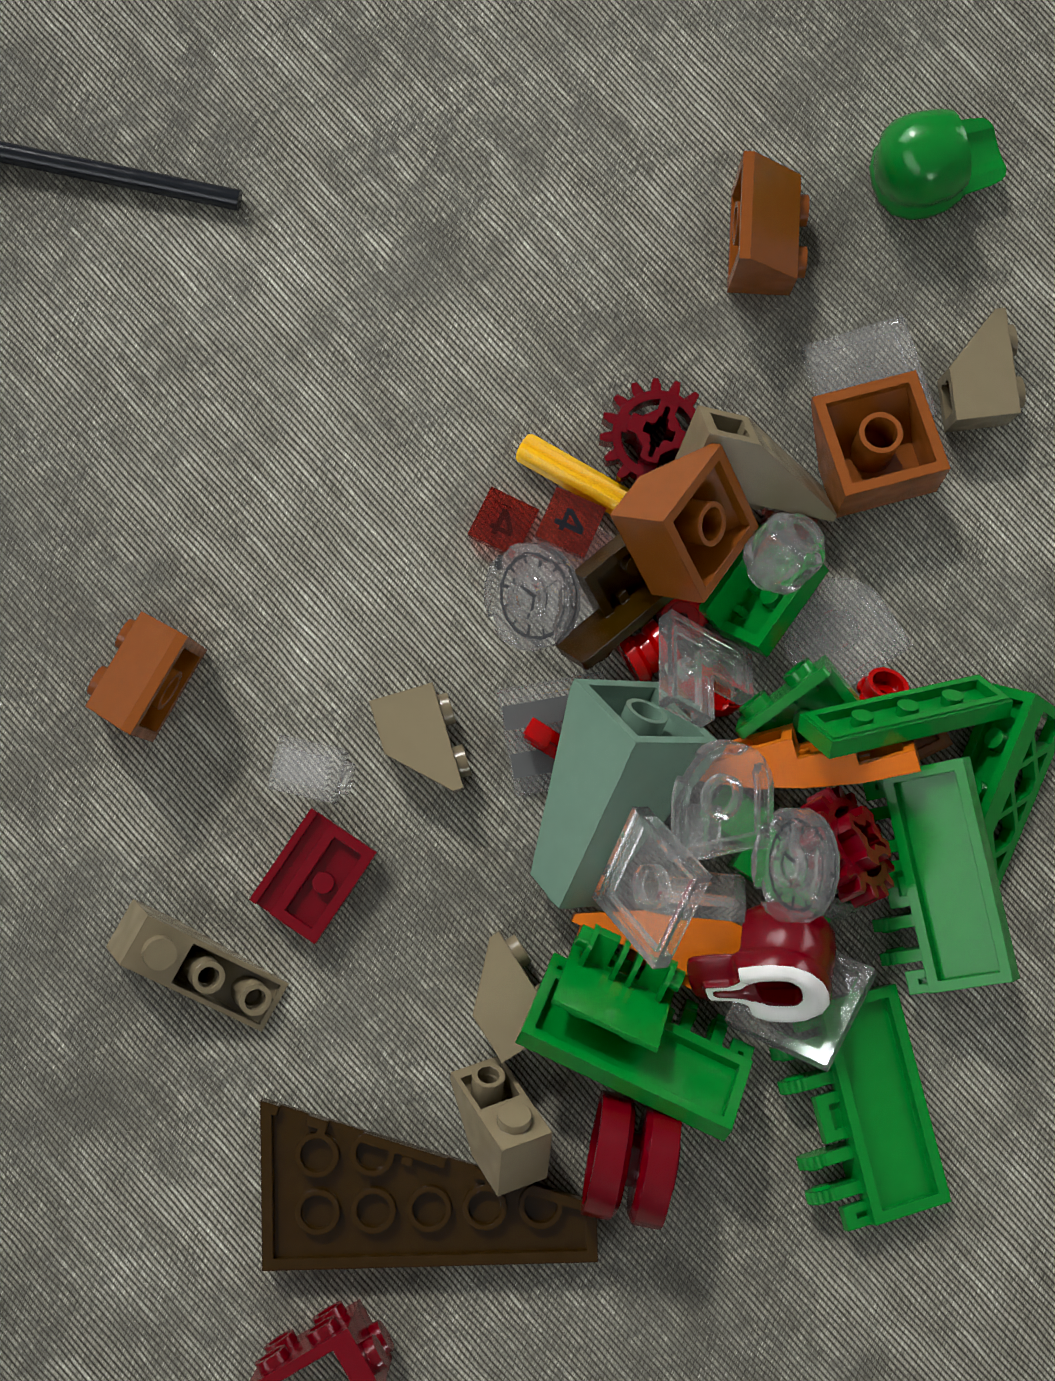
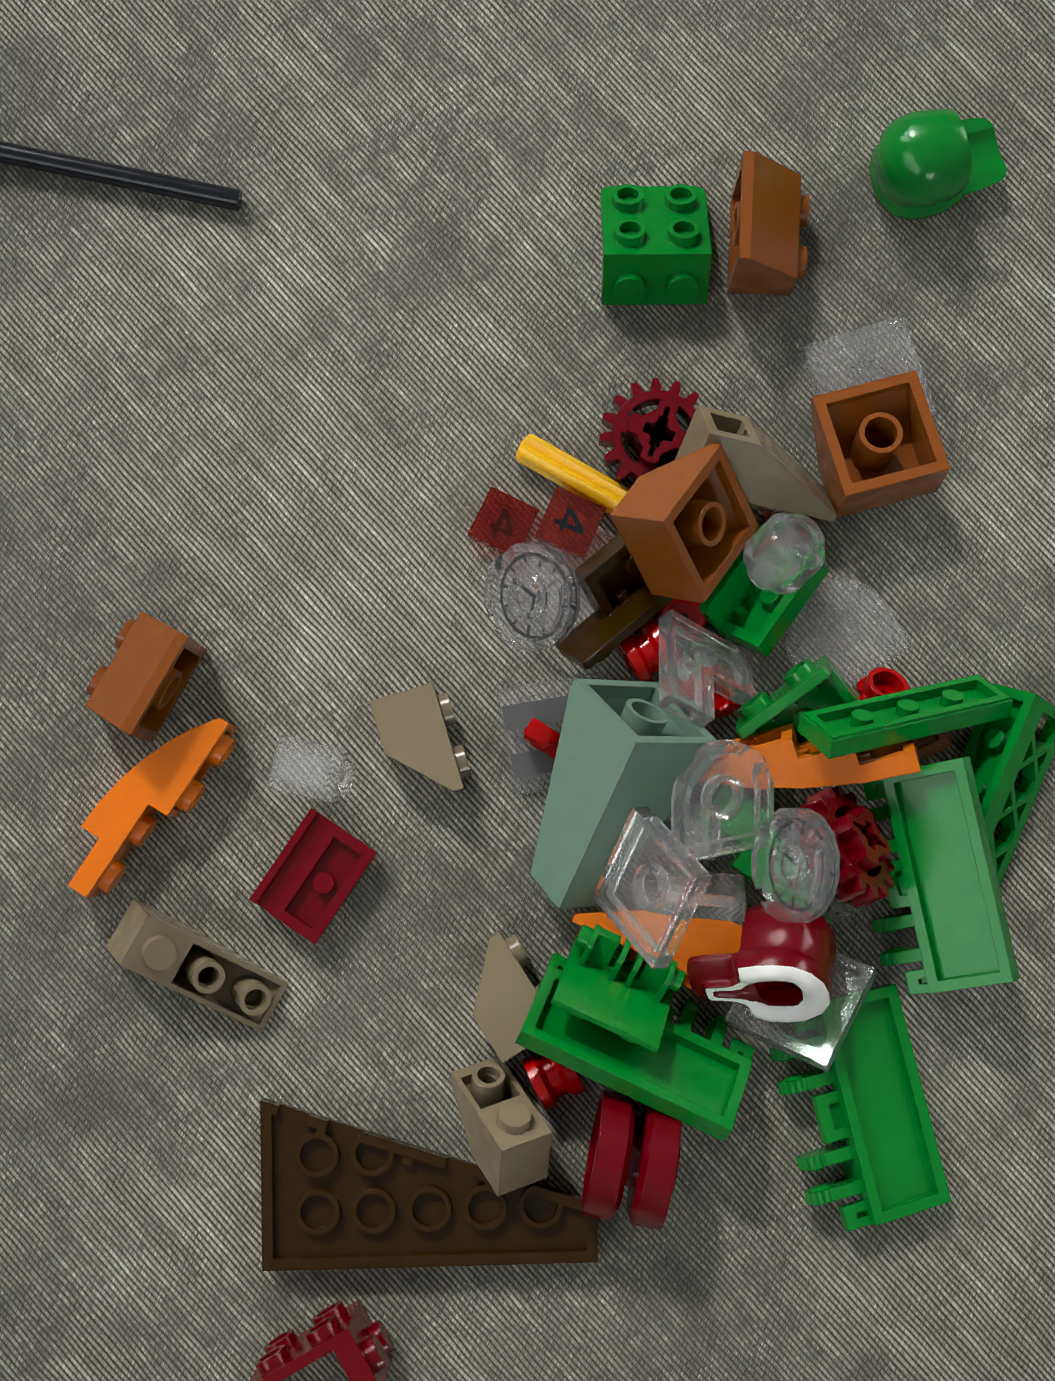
(162, 782): none -> orange slope
(551, 1079): none -> red wheel
(655, 245): none -> green bracket
(982, 381): dark tan slope -> none

